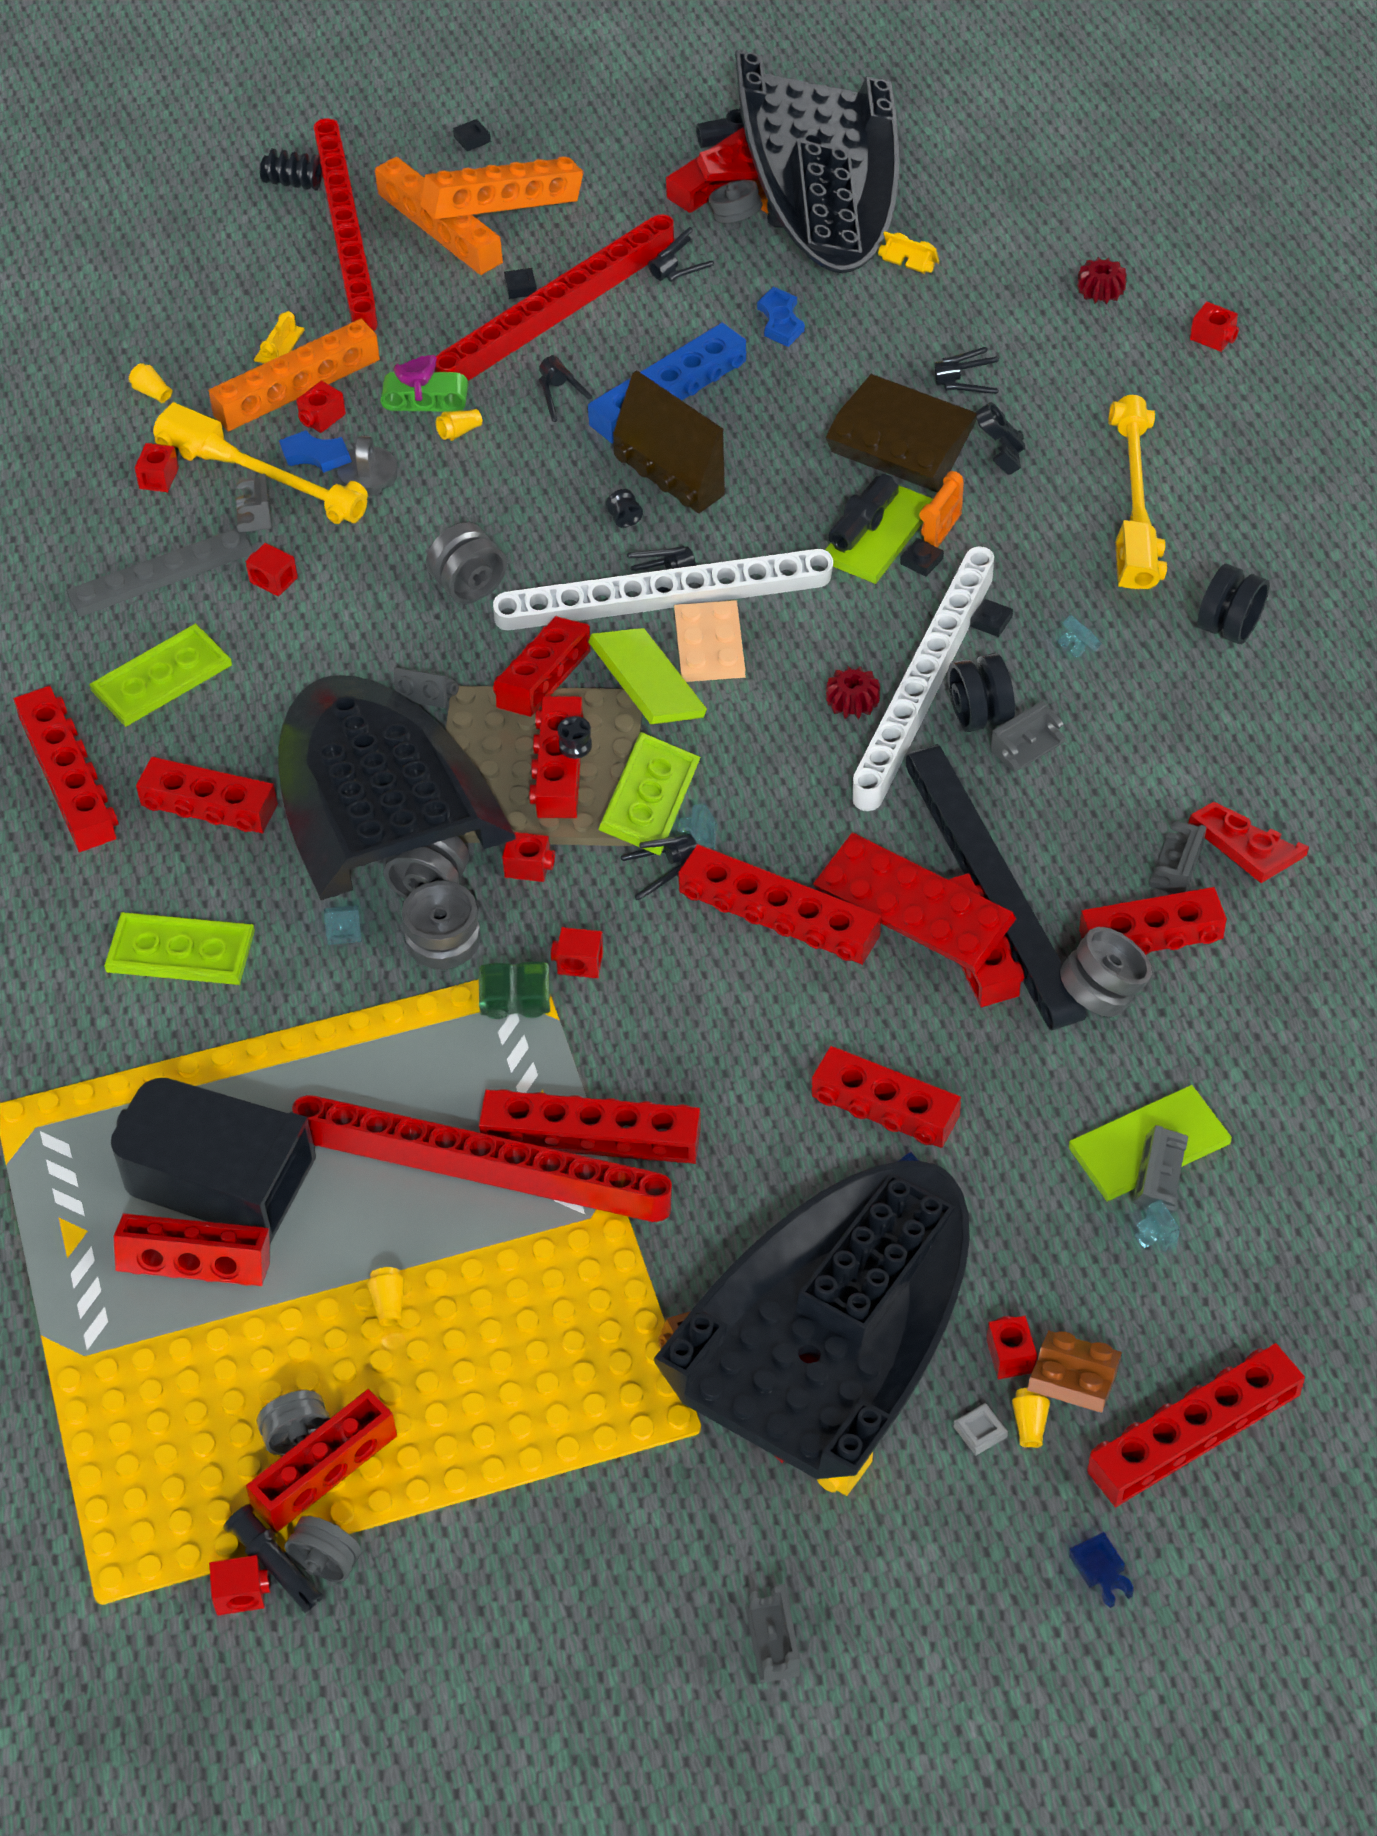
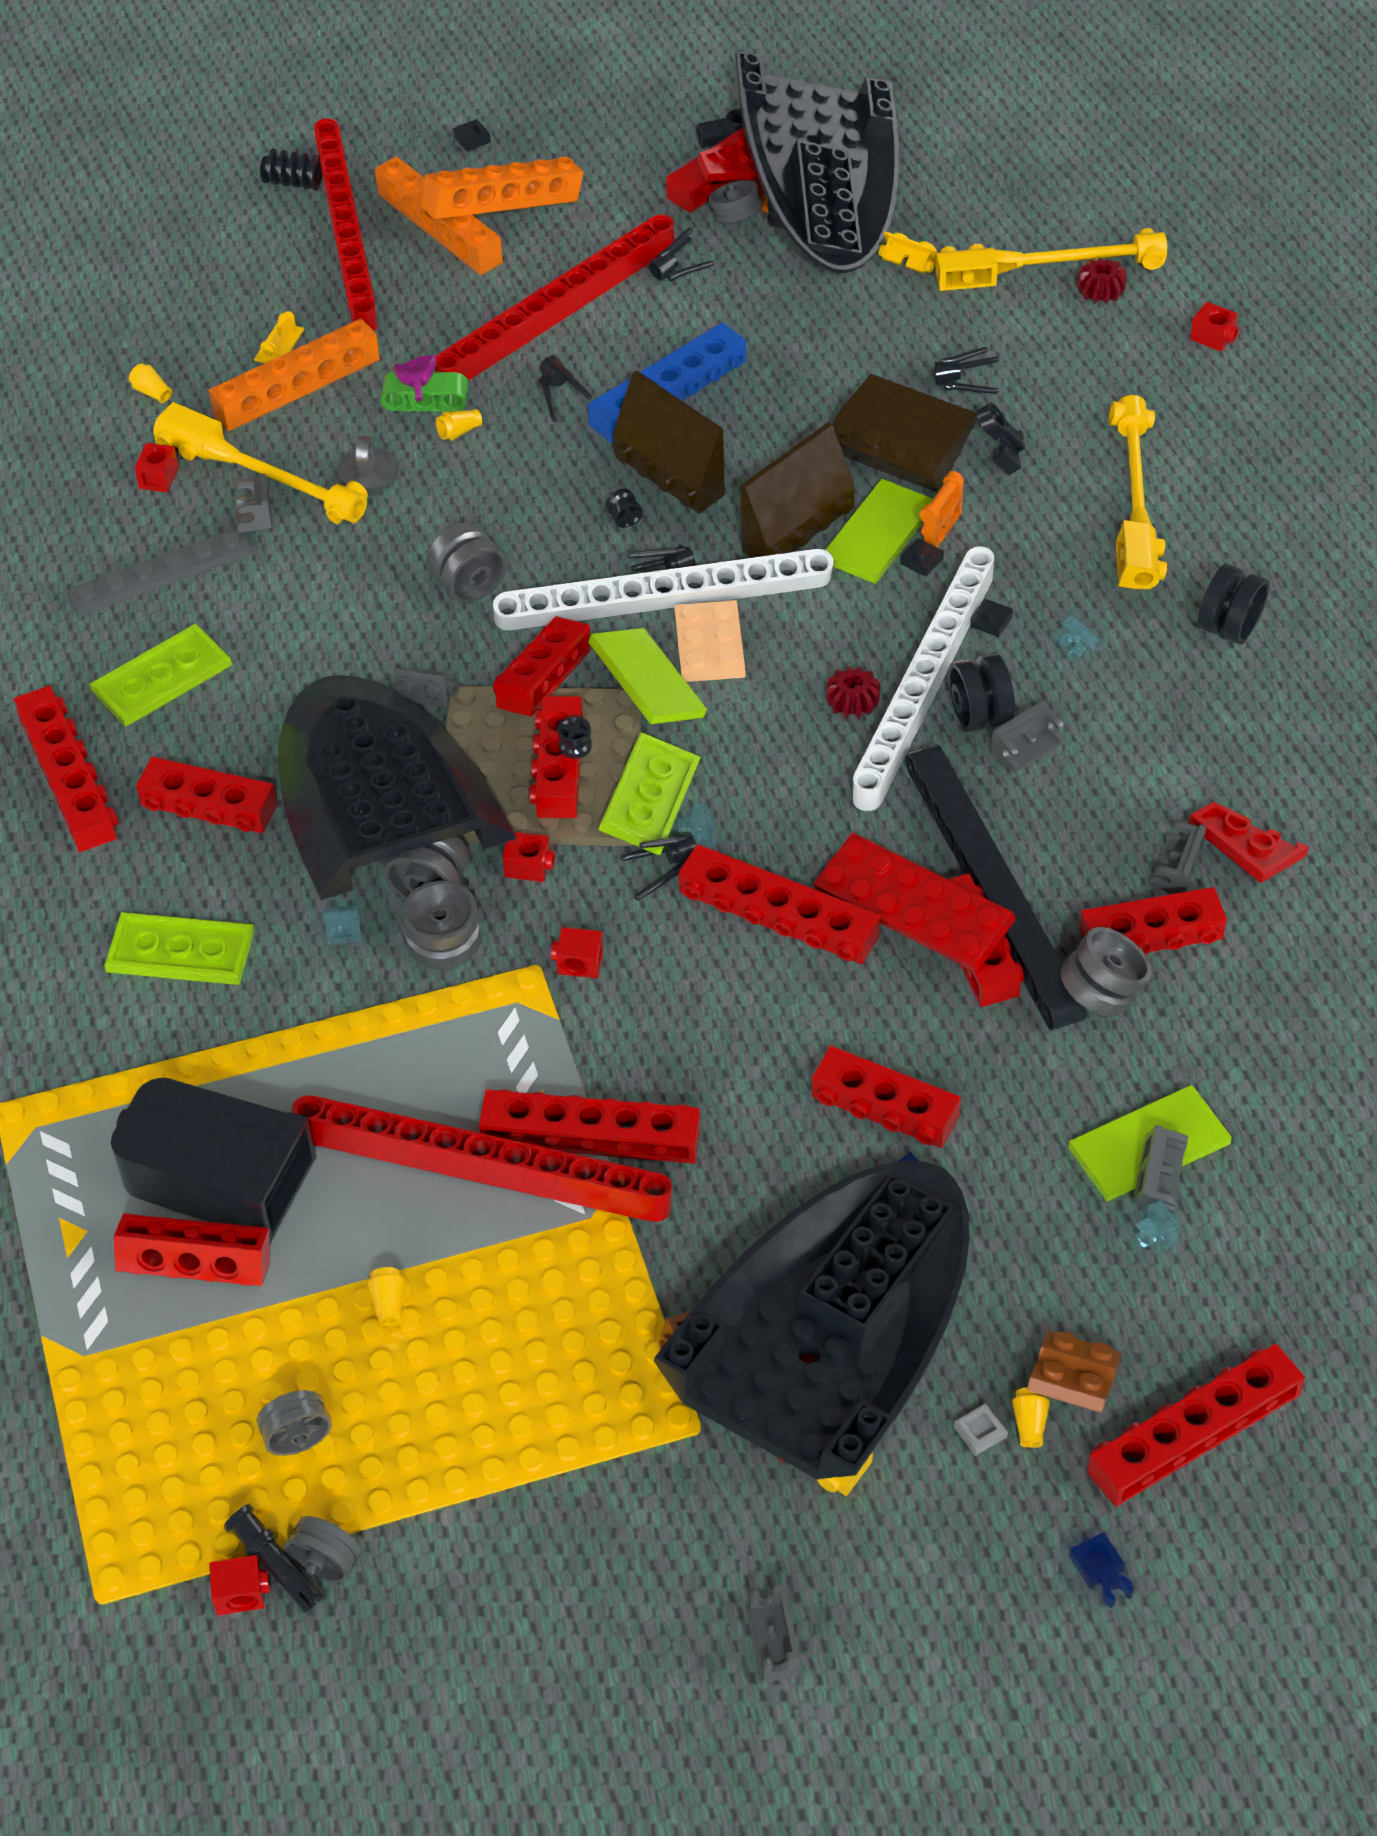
(271, 569): red brick -> none
(320, 406): red brick -> none
(321, 1460): red brick -> none
(323, 453): blue tile -> none
(514, 989): clear green brick -> none
(520, 283): black plate -> none
(782, 323): blue tile -> none
(796, 496): none -> dark brown slope
(863, 512): black piece -> none
(981, 265): none -> yellow bar
(1011, 1360): red brick -> none

